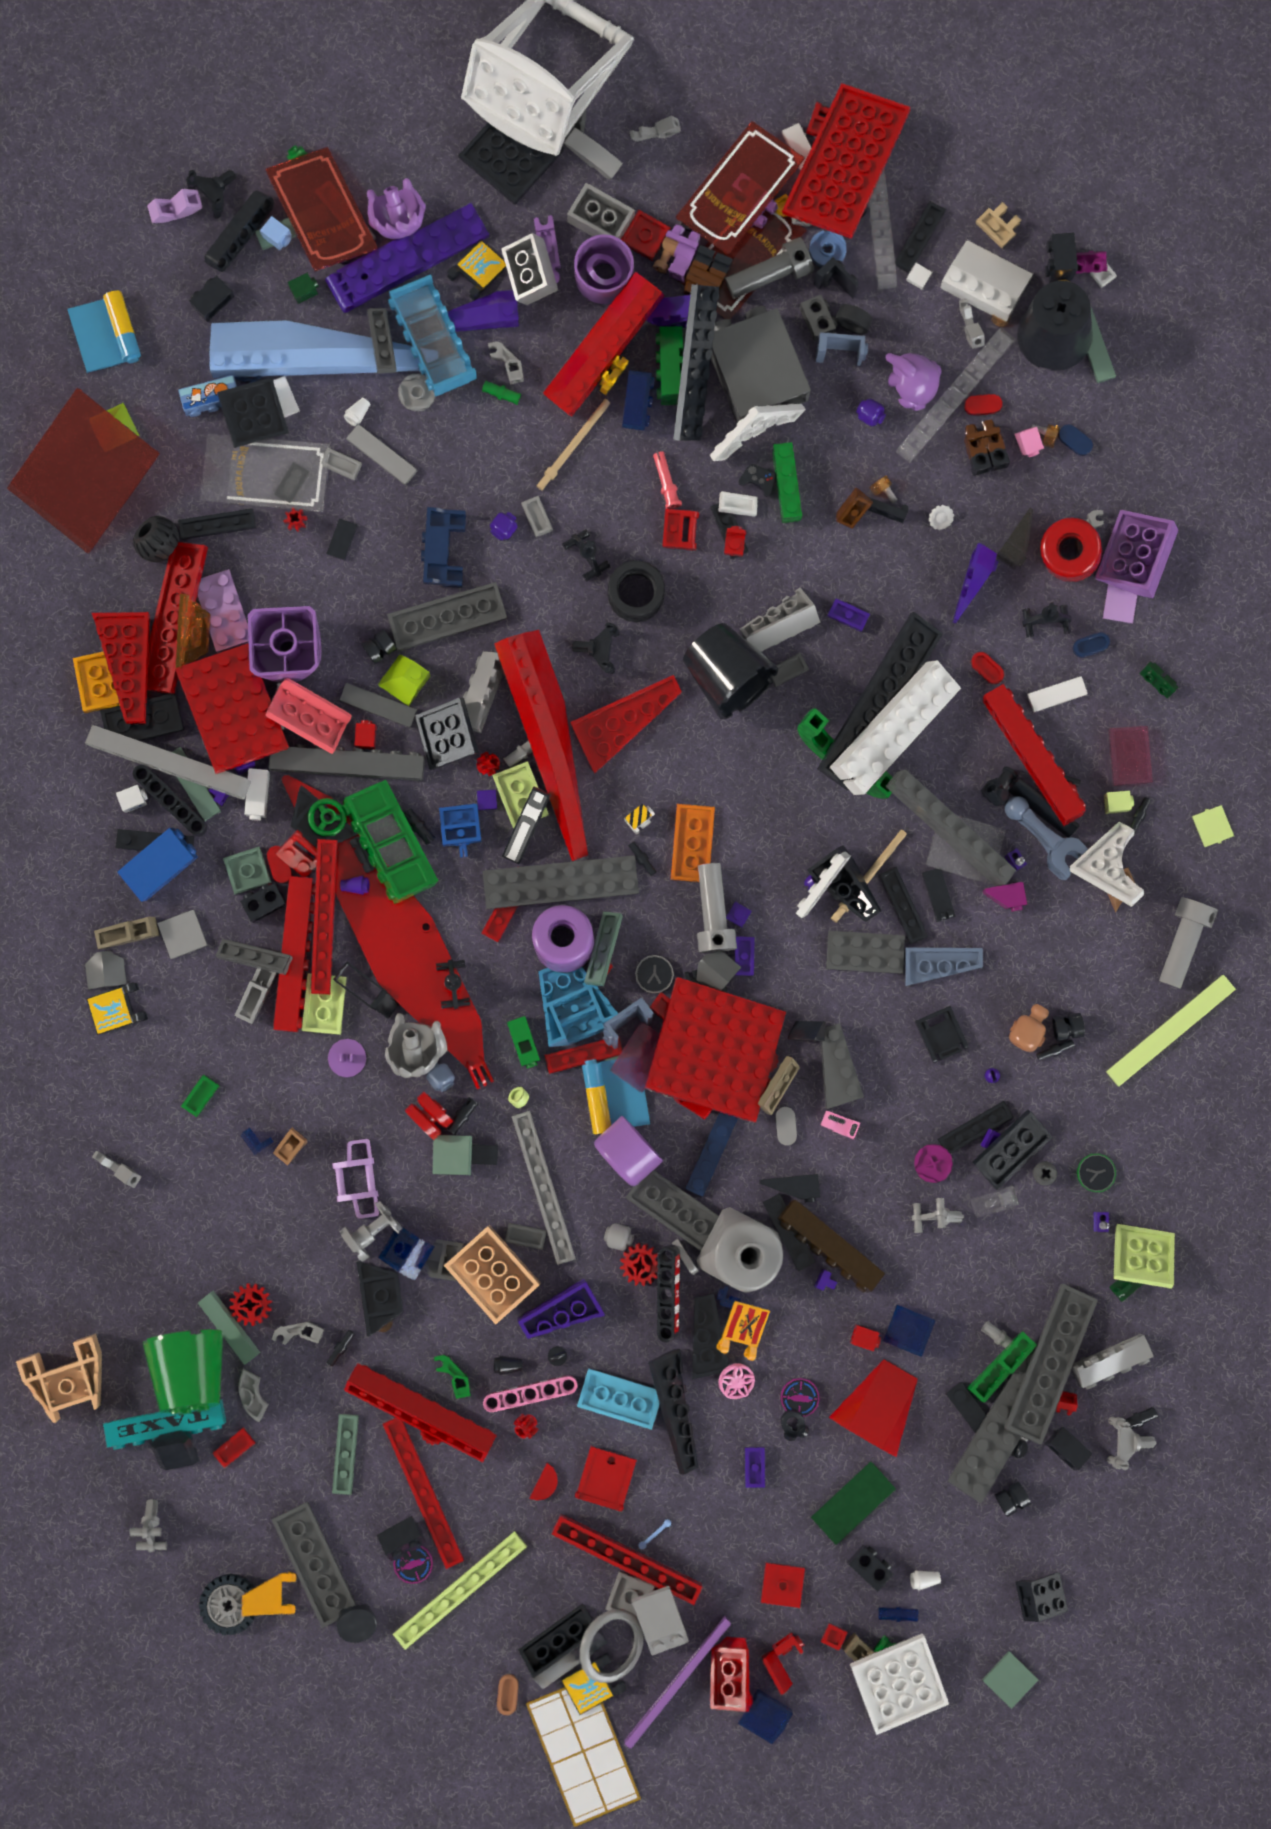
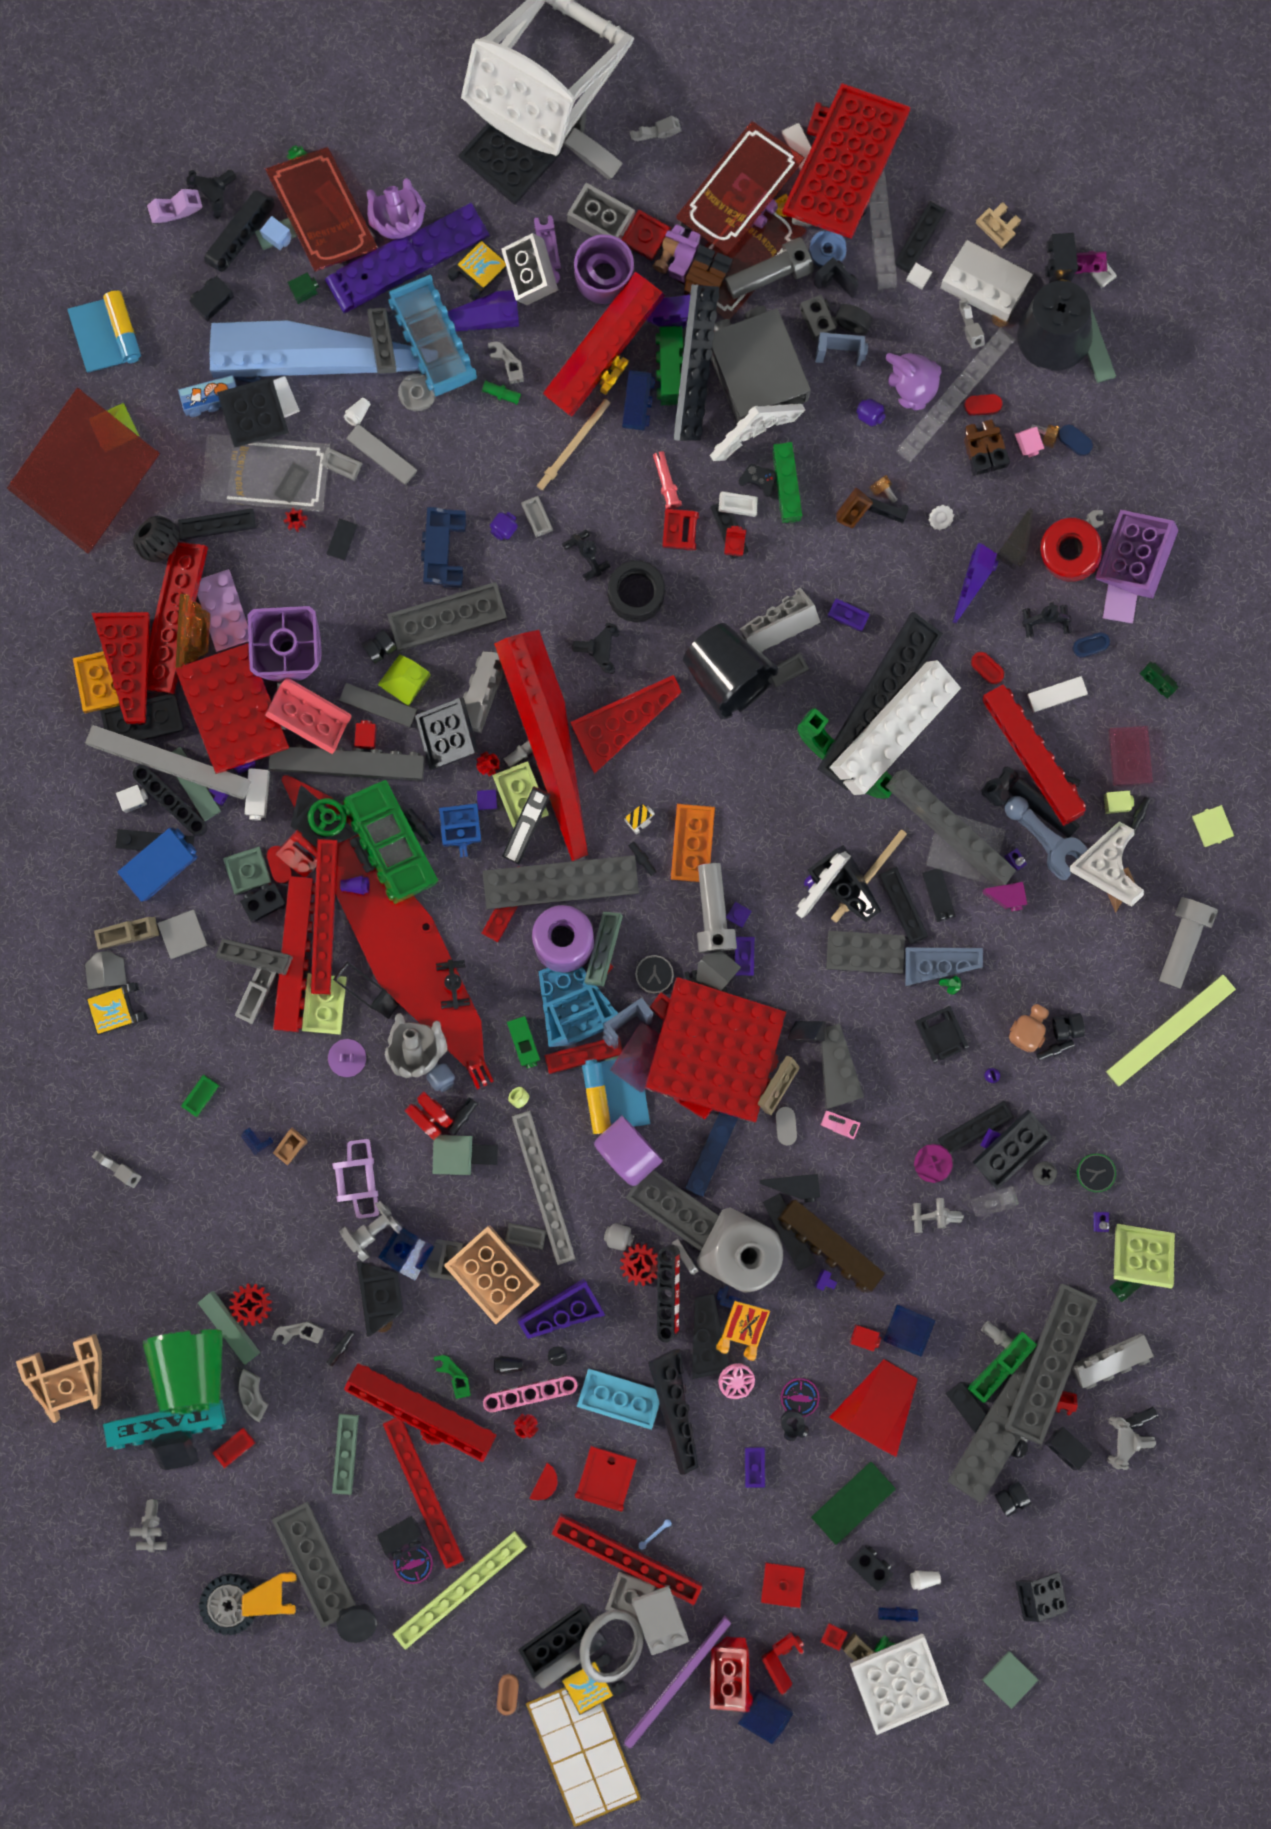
(953, 984): none -> green plate

